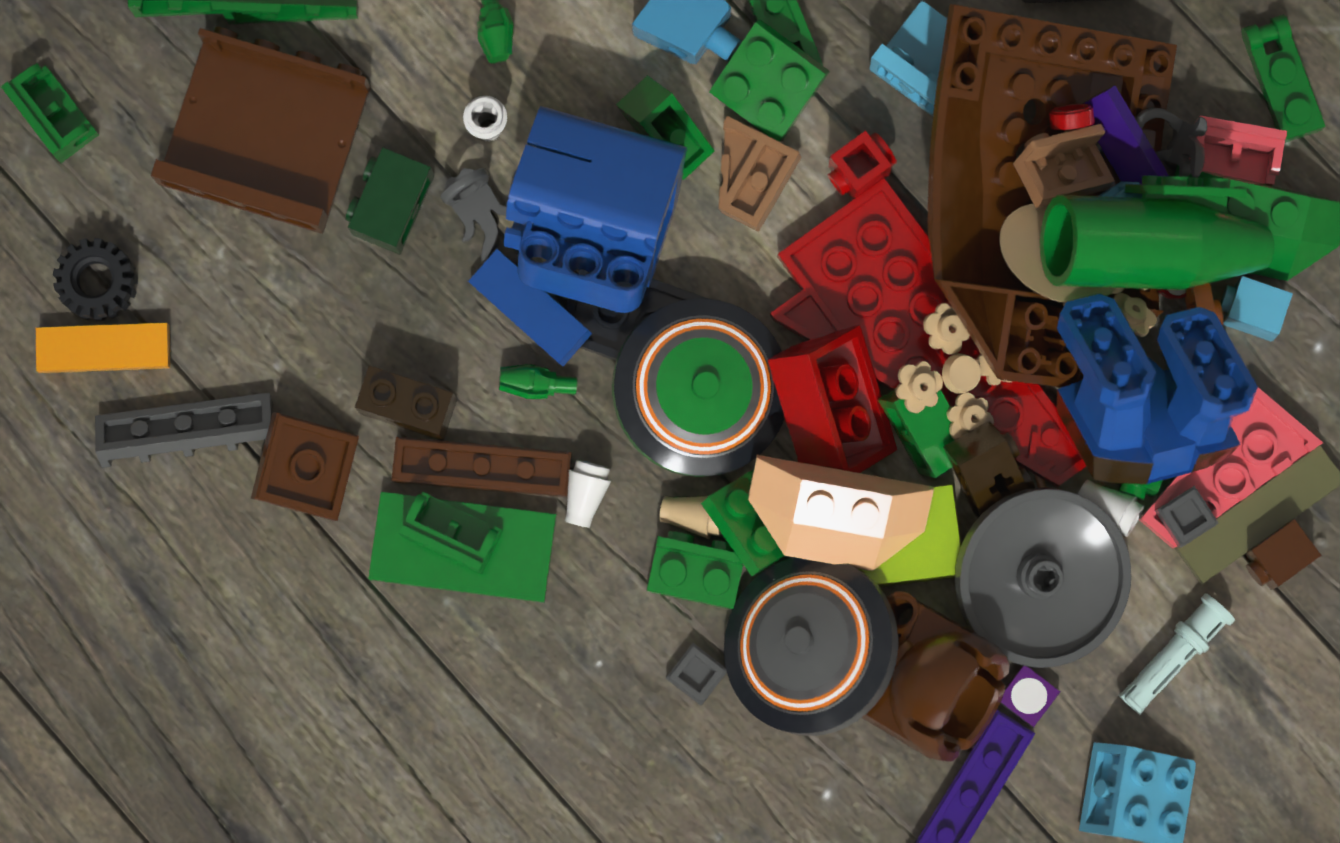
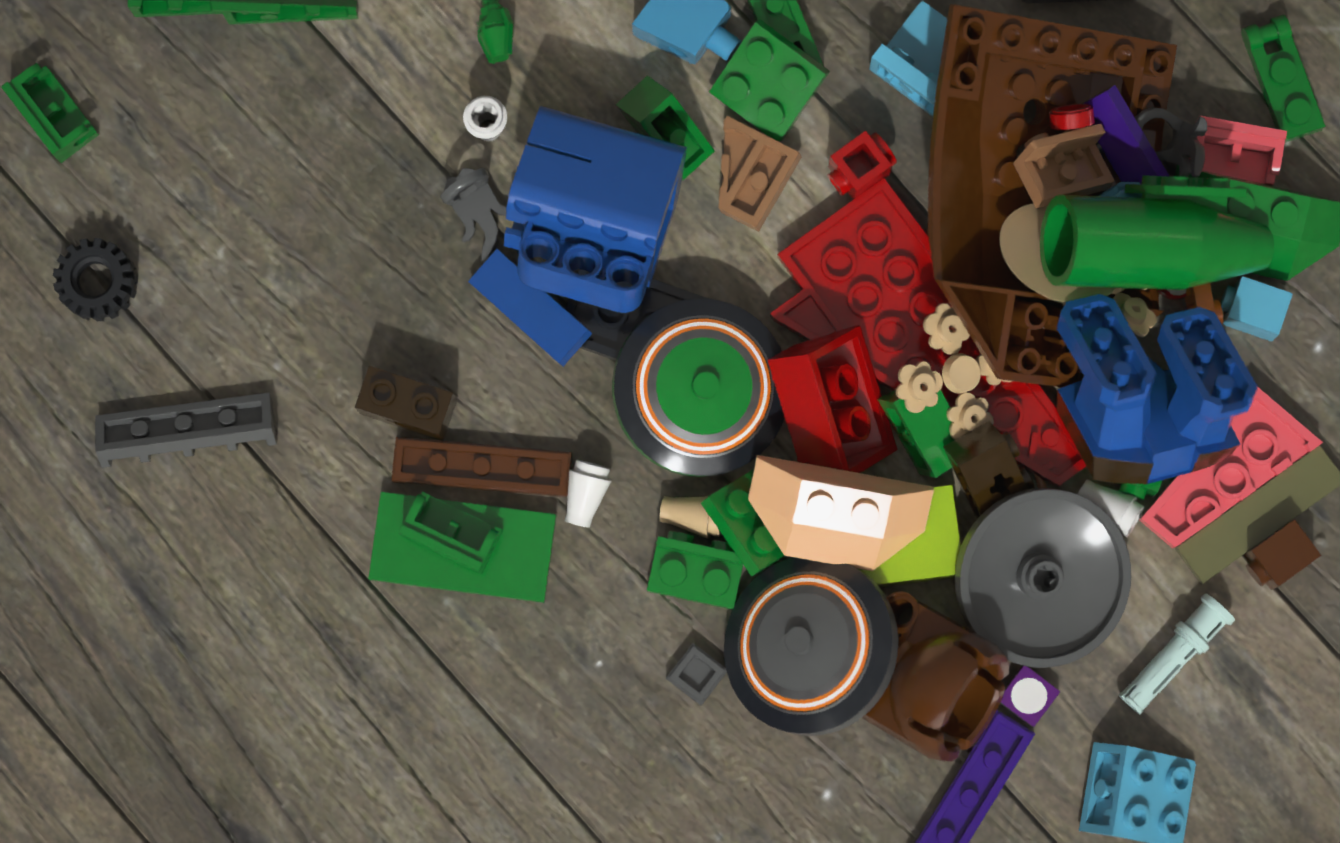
(103, 347): light orange tile -> none
(264, 130): reddish brown panel -> none
(304, 466): reddish brown tile -> none
(389, 200): dark green brick -> none
(534, 382): green piece -> none
(1186, 517): dark grey tile -> none

